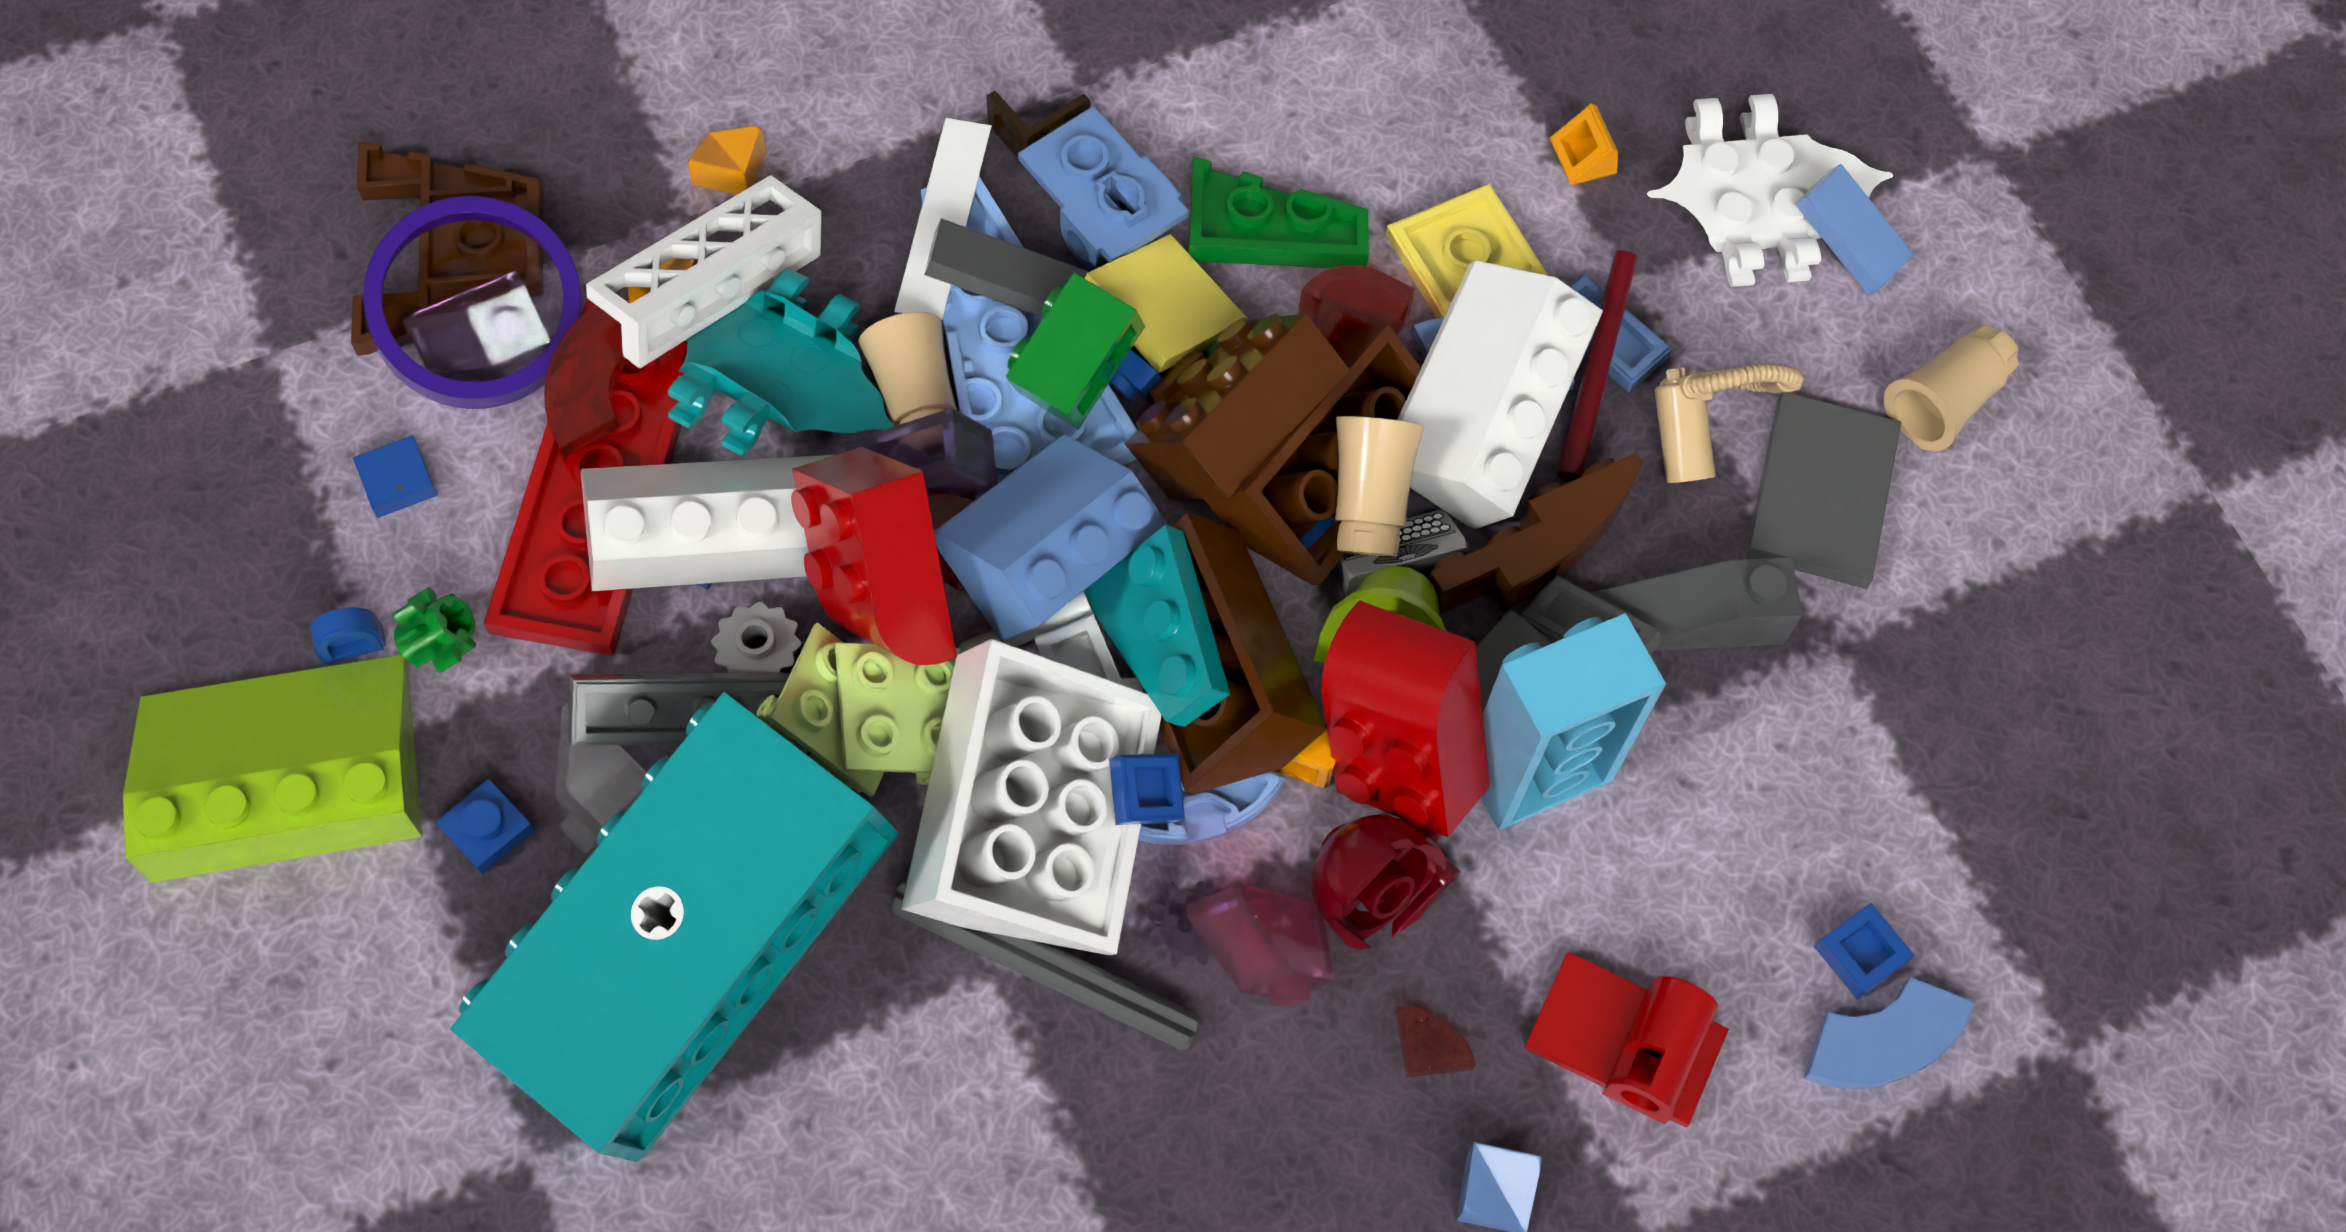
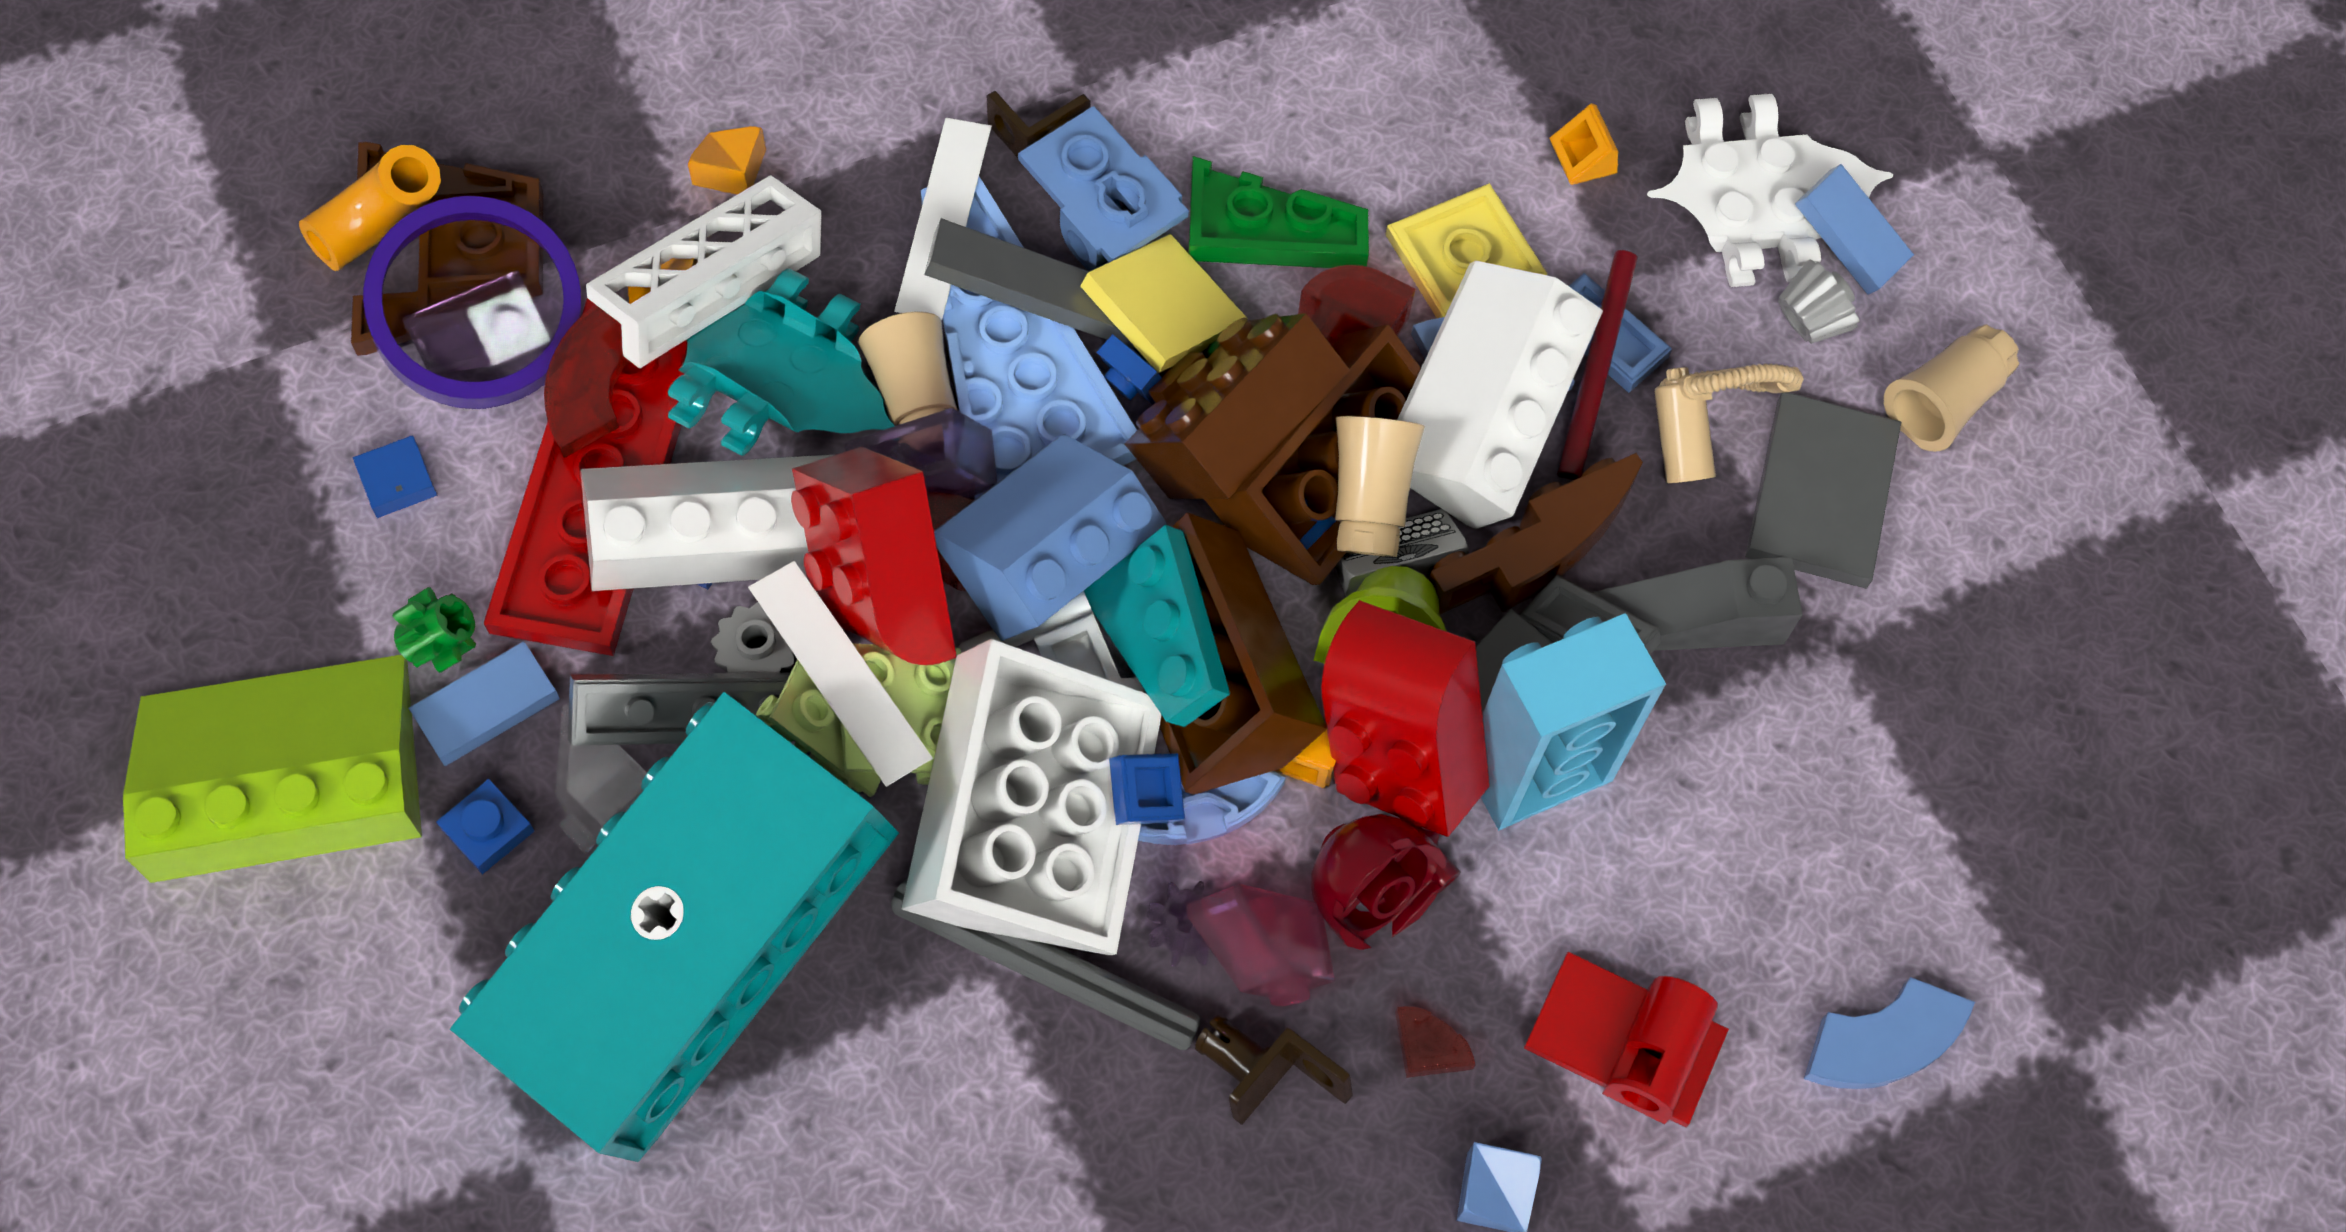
(346, 634): blue tile -> none
(371, 205): none -> light orange cylinder
(484, 703): none -> medium blue tile
(840, 673): none -> white sticker
(1074, 349): green brick -> none
(1263, 1068): none -> dark brown bracket
(1818, 303): none -> light grey piece
(1864, 951): blue plate -> none

